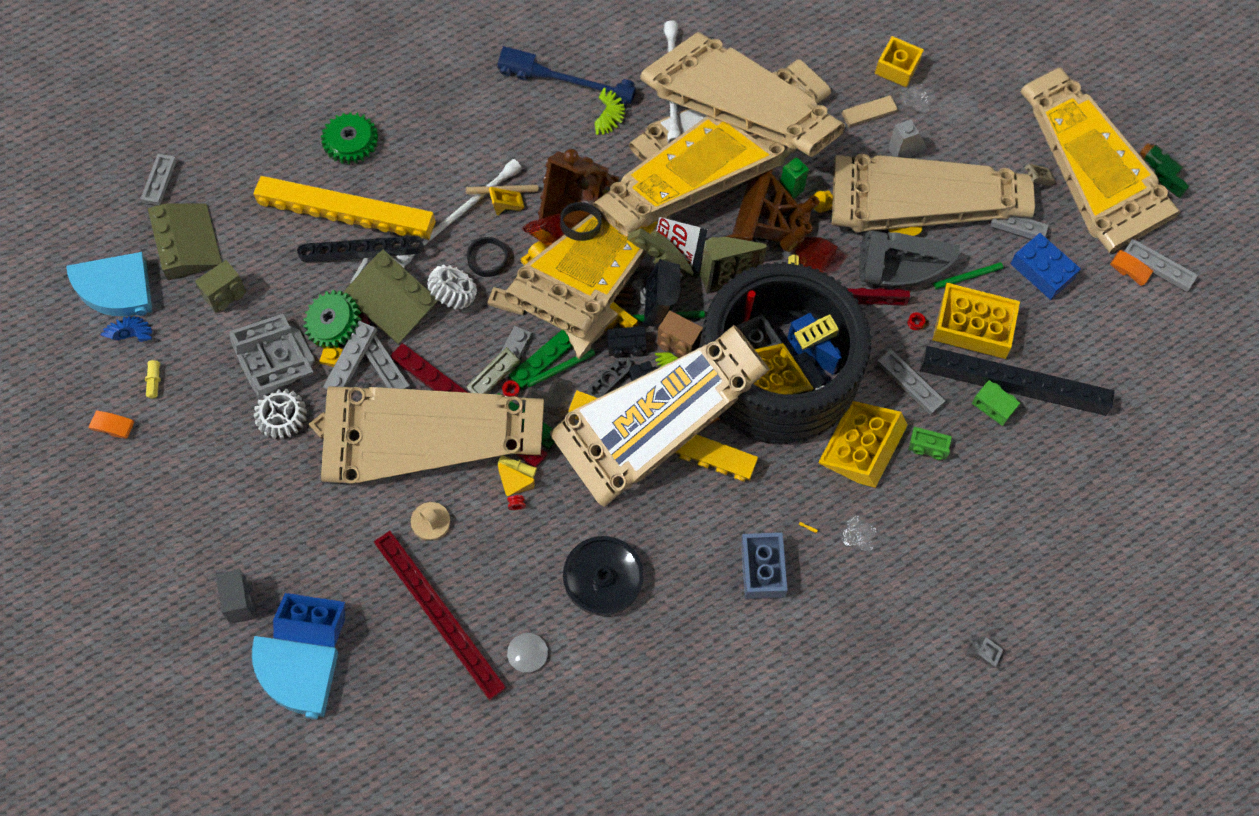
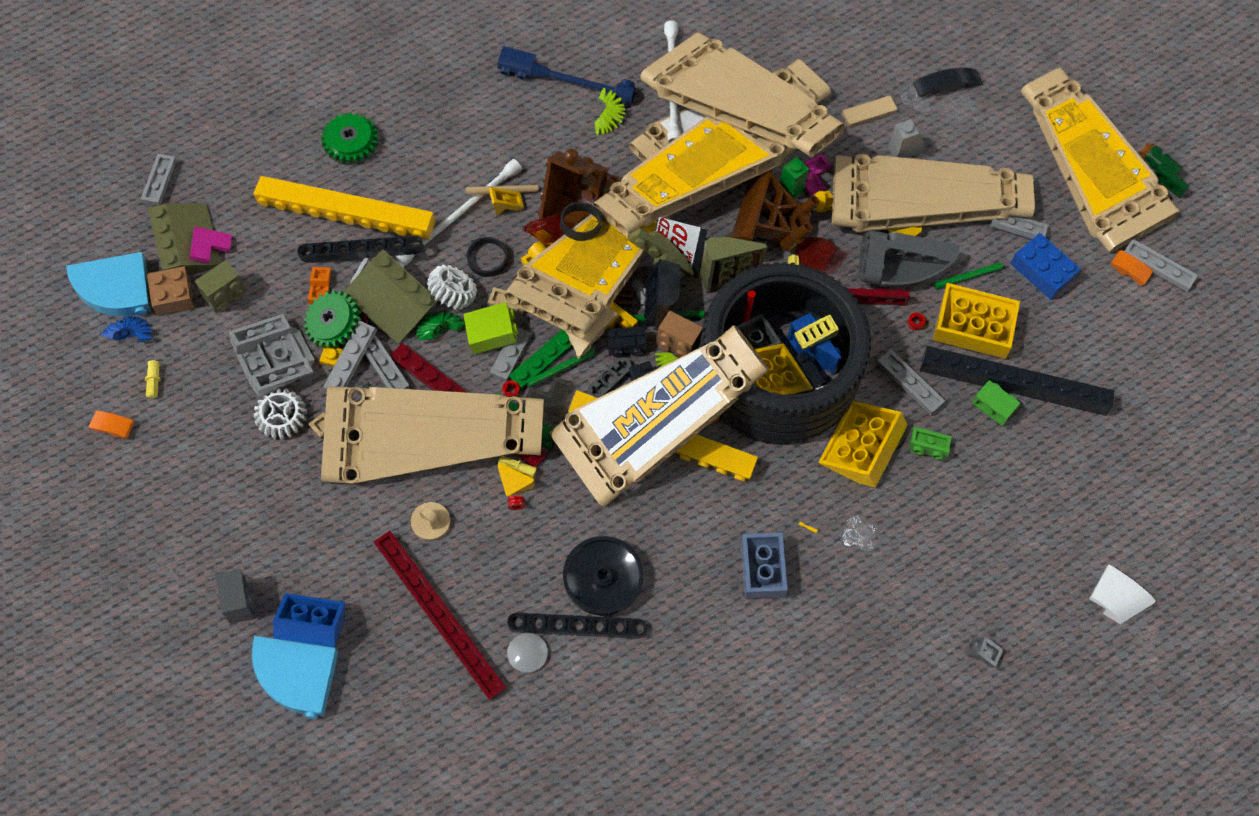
(170, 291): none -> medium nougat brick
(205, 240): none -> dark pink tile
(319, 282): none -> orange slope
(436, 324): none -> green hair
(491, 327): none -> lime brick
(494, 372): tile -> none
(567, 621): none -> black beam
(817, 166): none -> dark pink tile
(899, 61): yellow brick -> none
(945, 79): none -> black slope
(1038, 174): dark tan tile -> none
(1120, 595): none -> white slope

